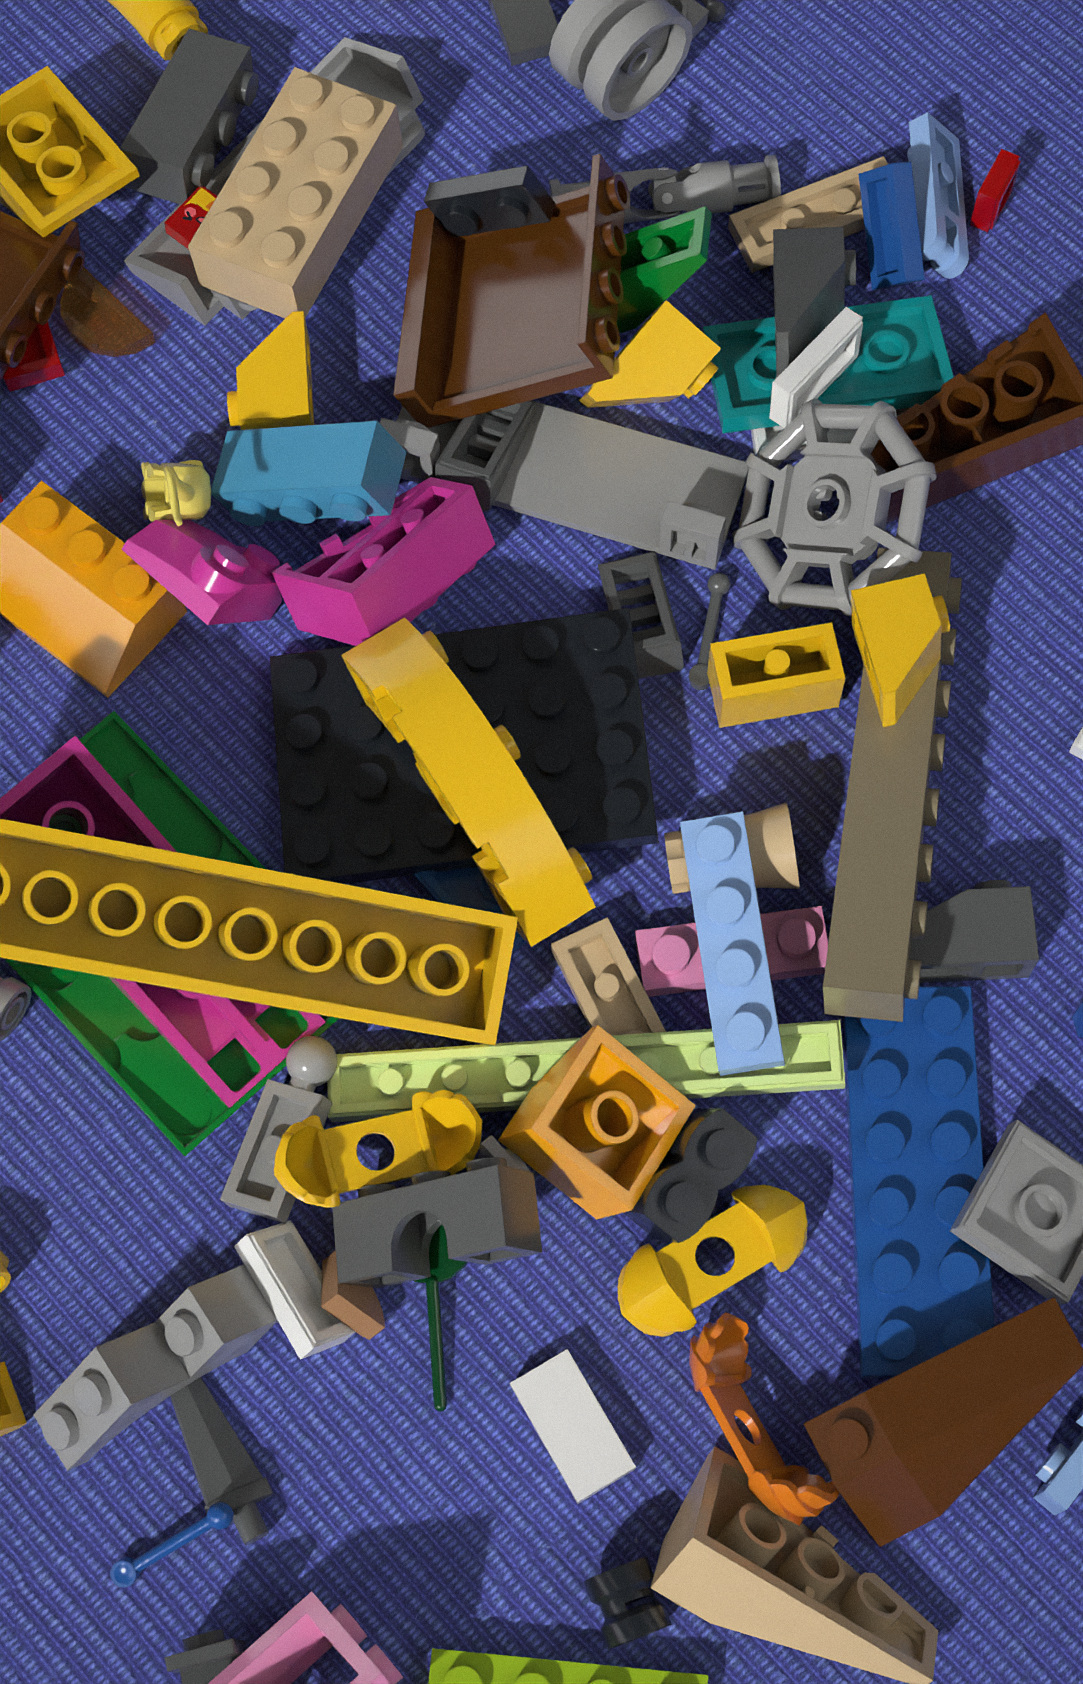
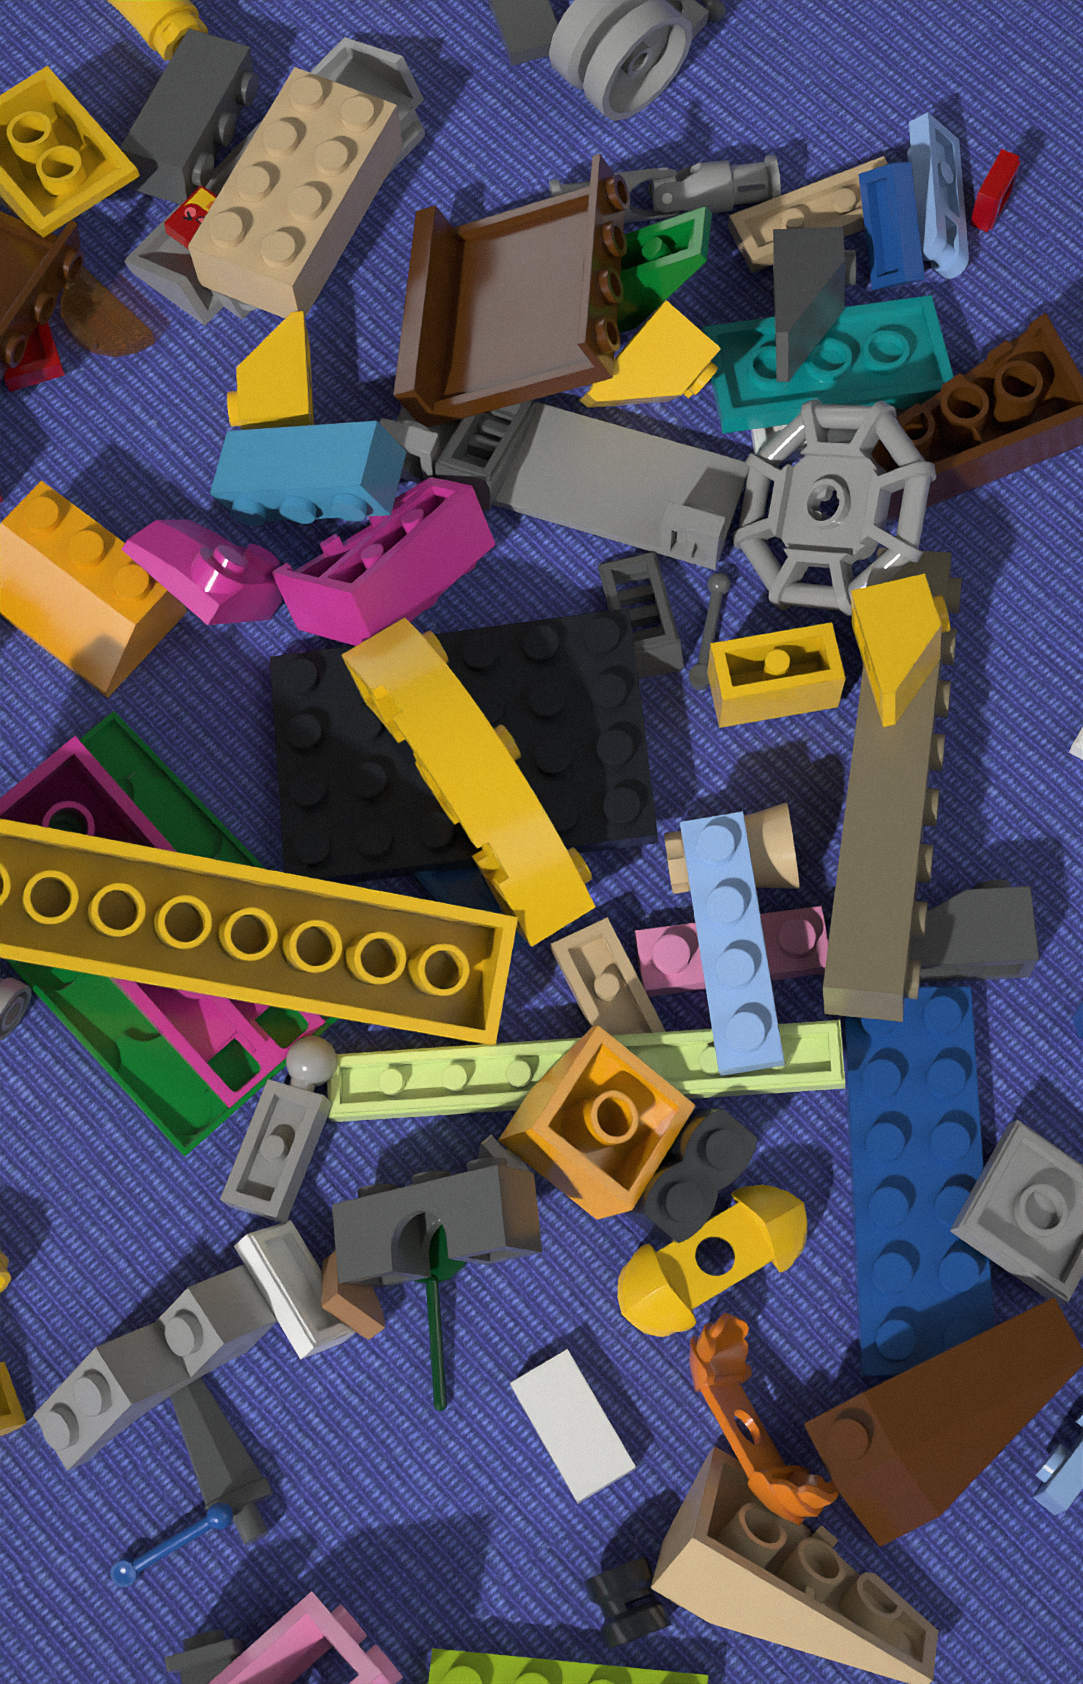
(175, 491): light yellow animal -> none
(323, 1163): yellow piece -> none
(489, 201): black plate -> none
(816, 367): white tile -> none

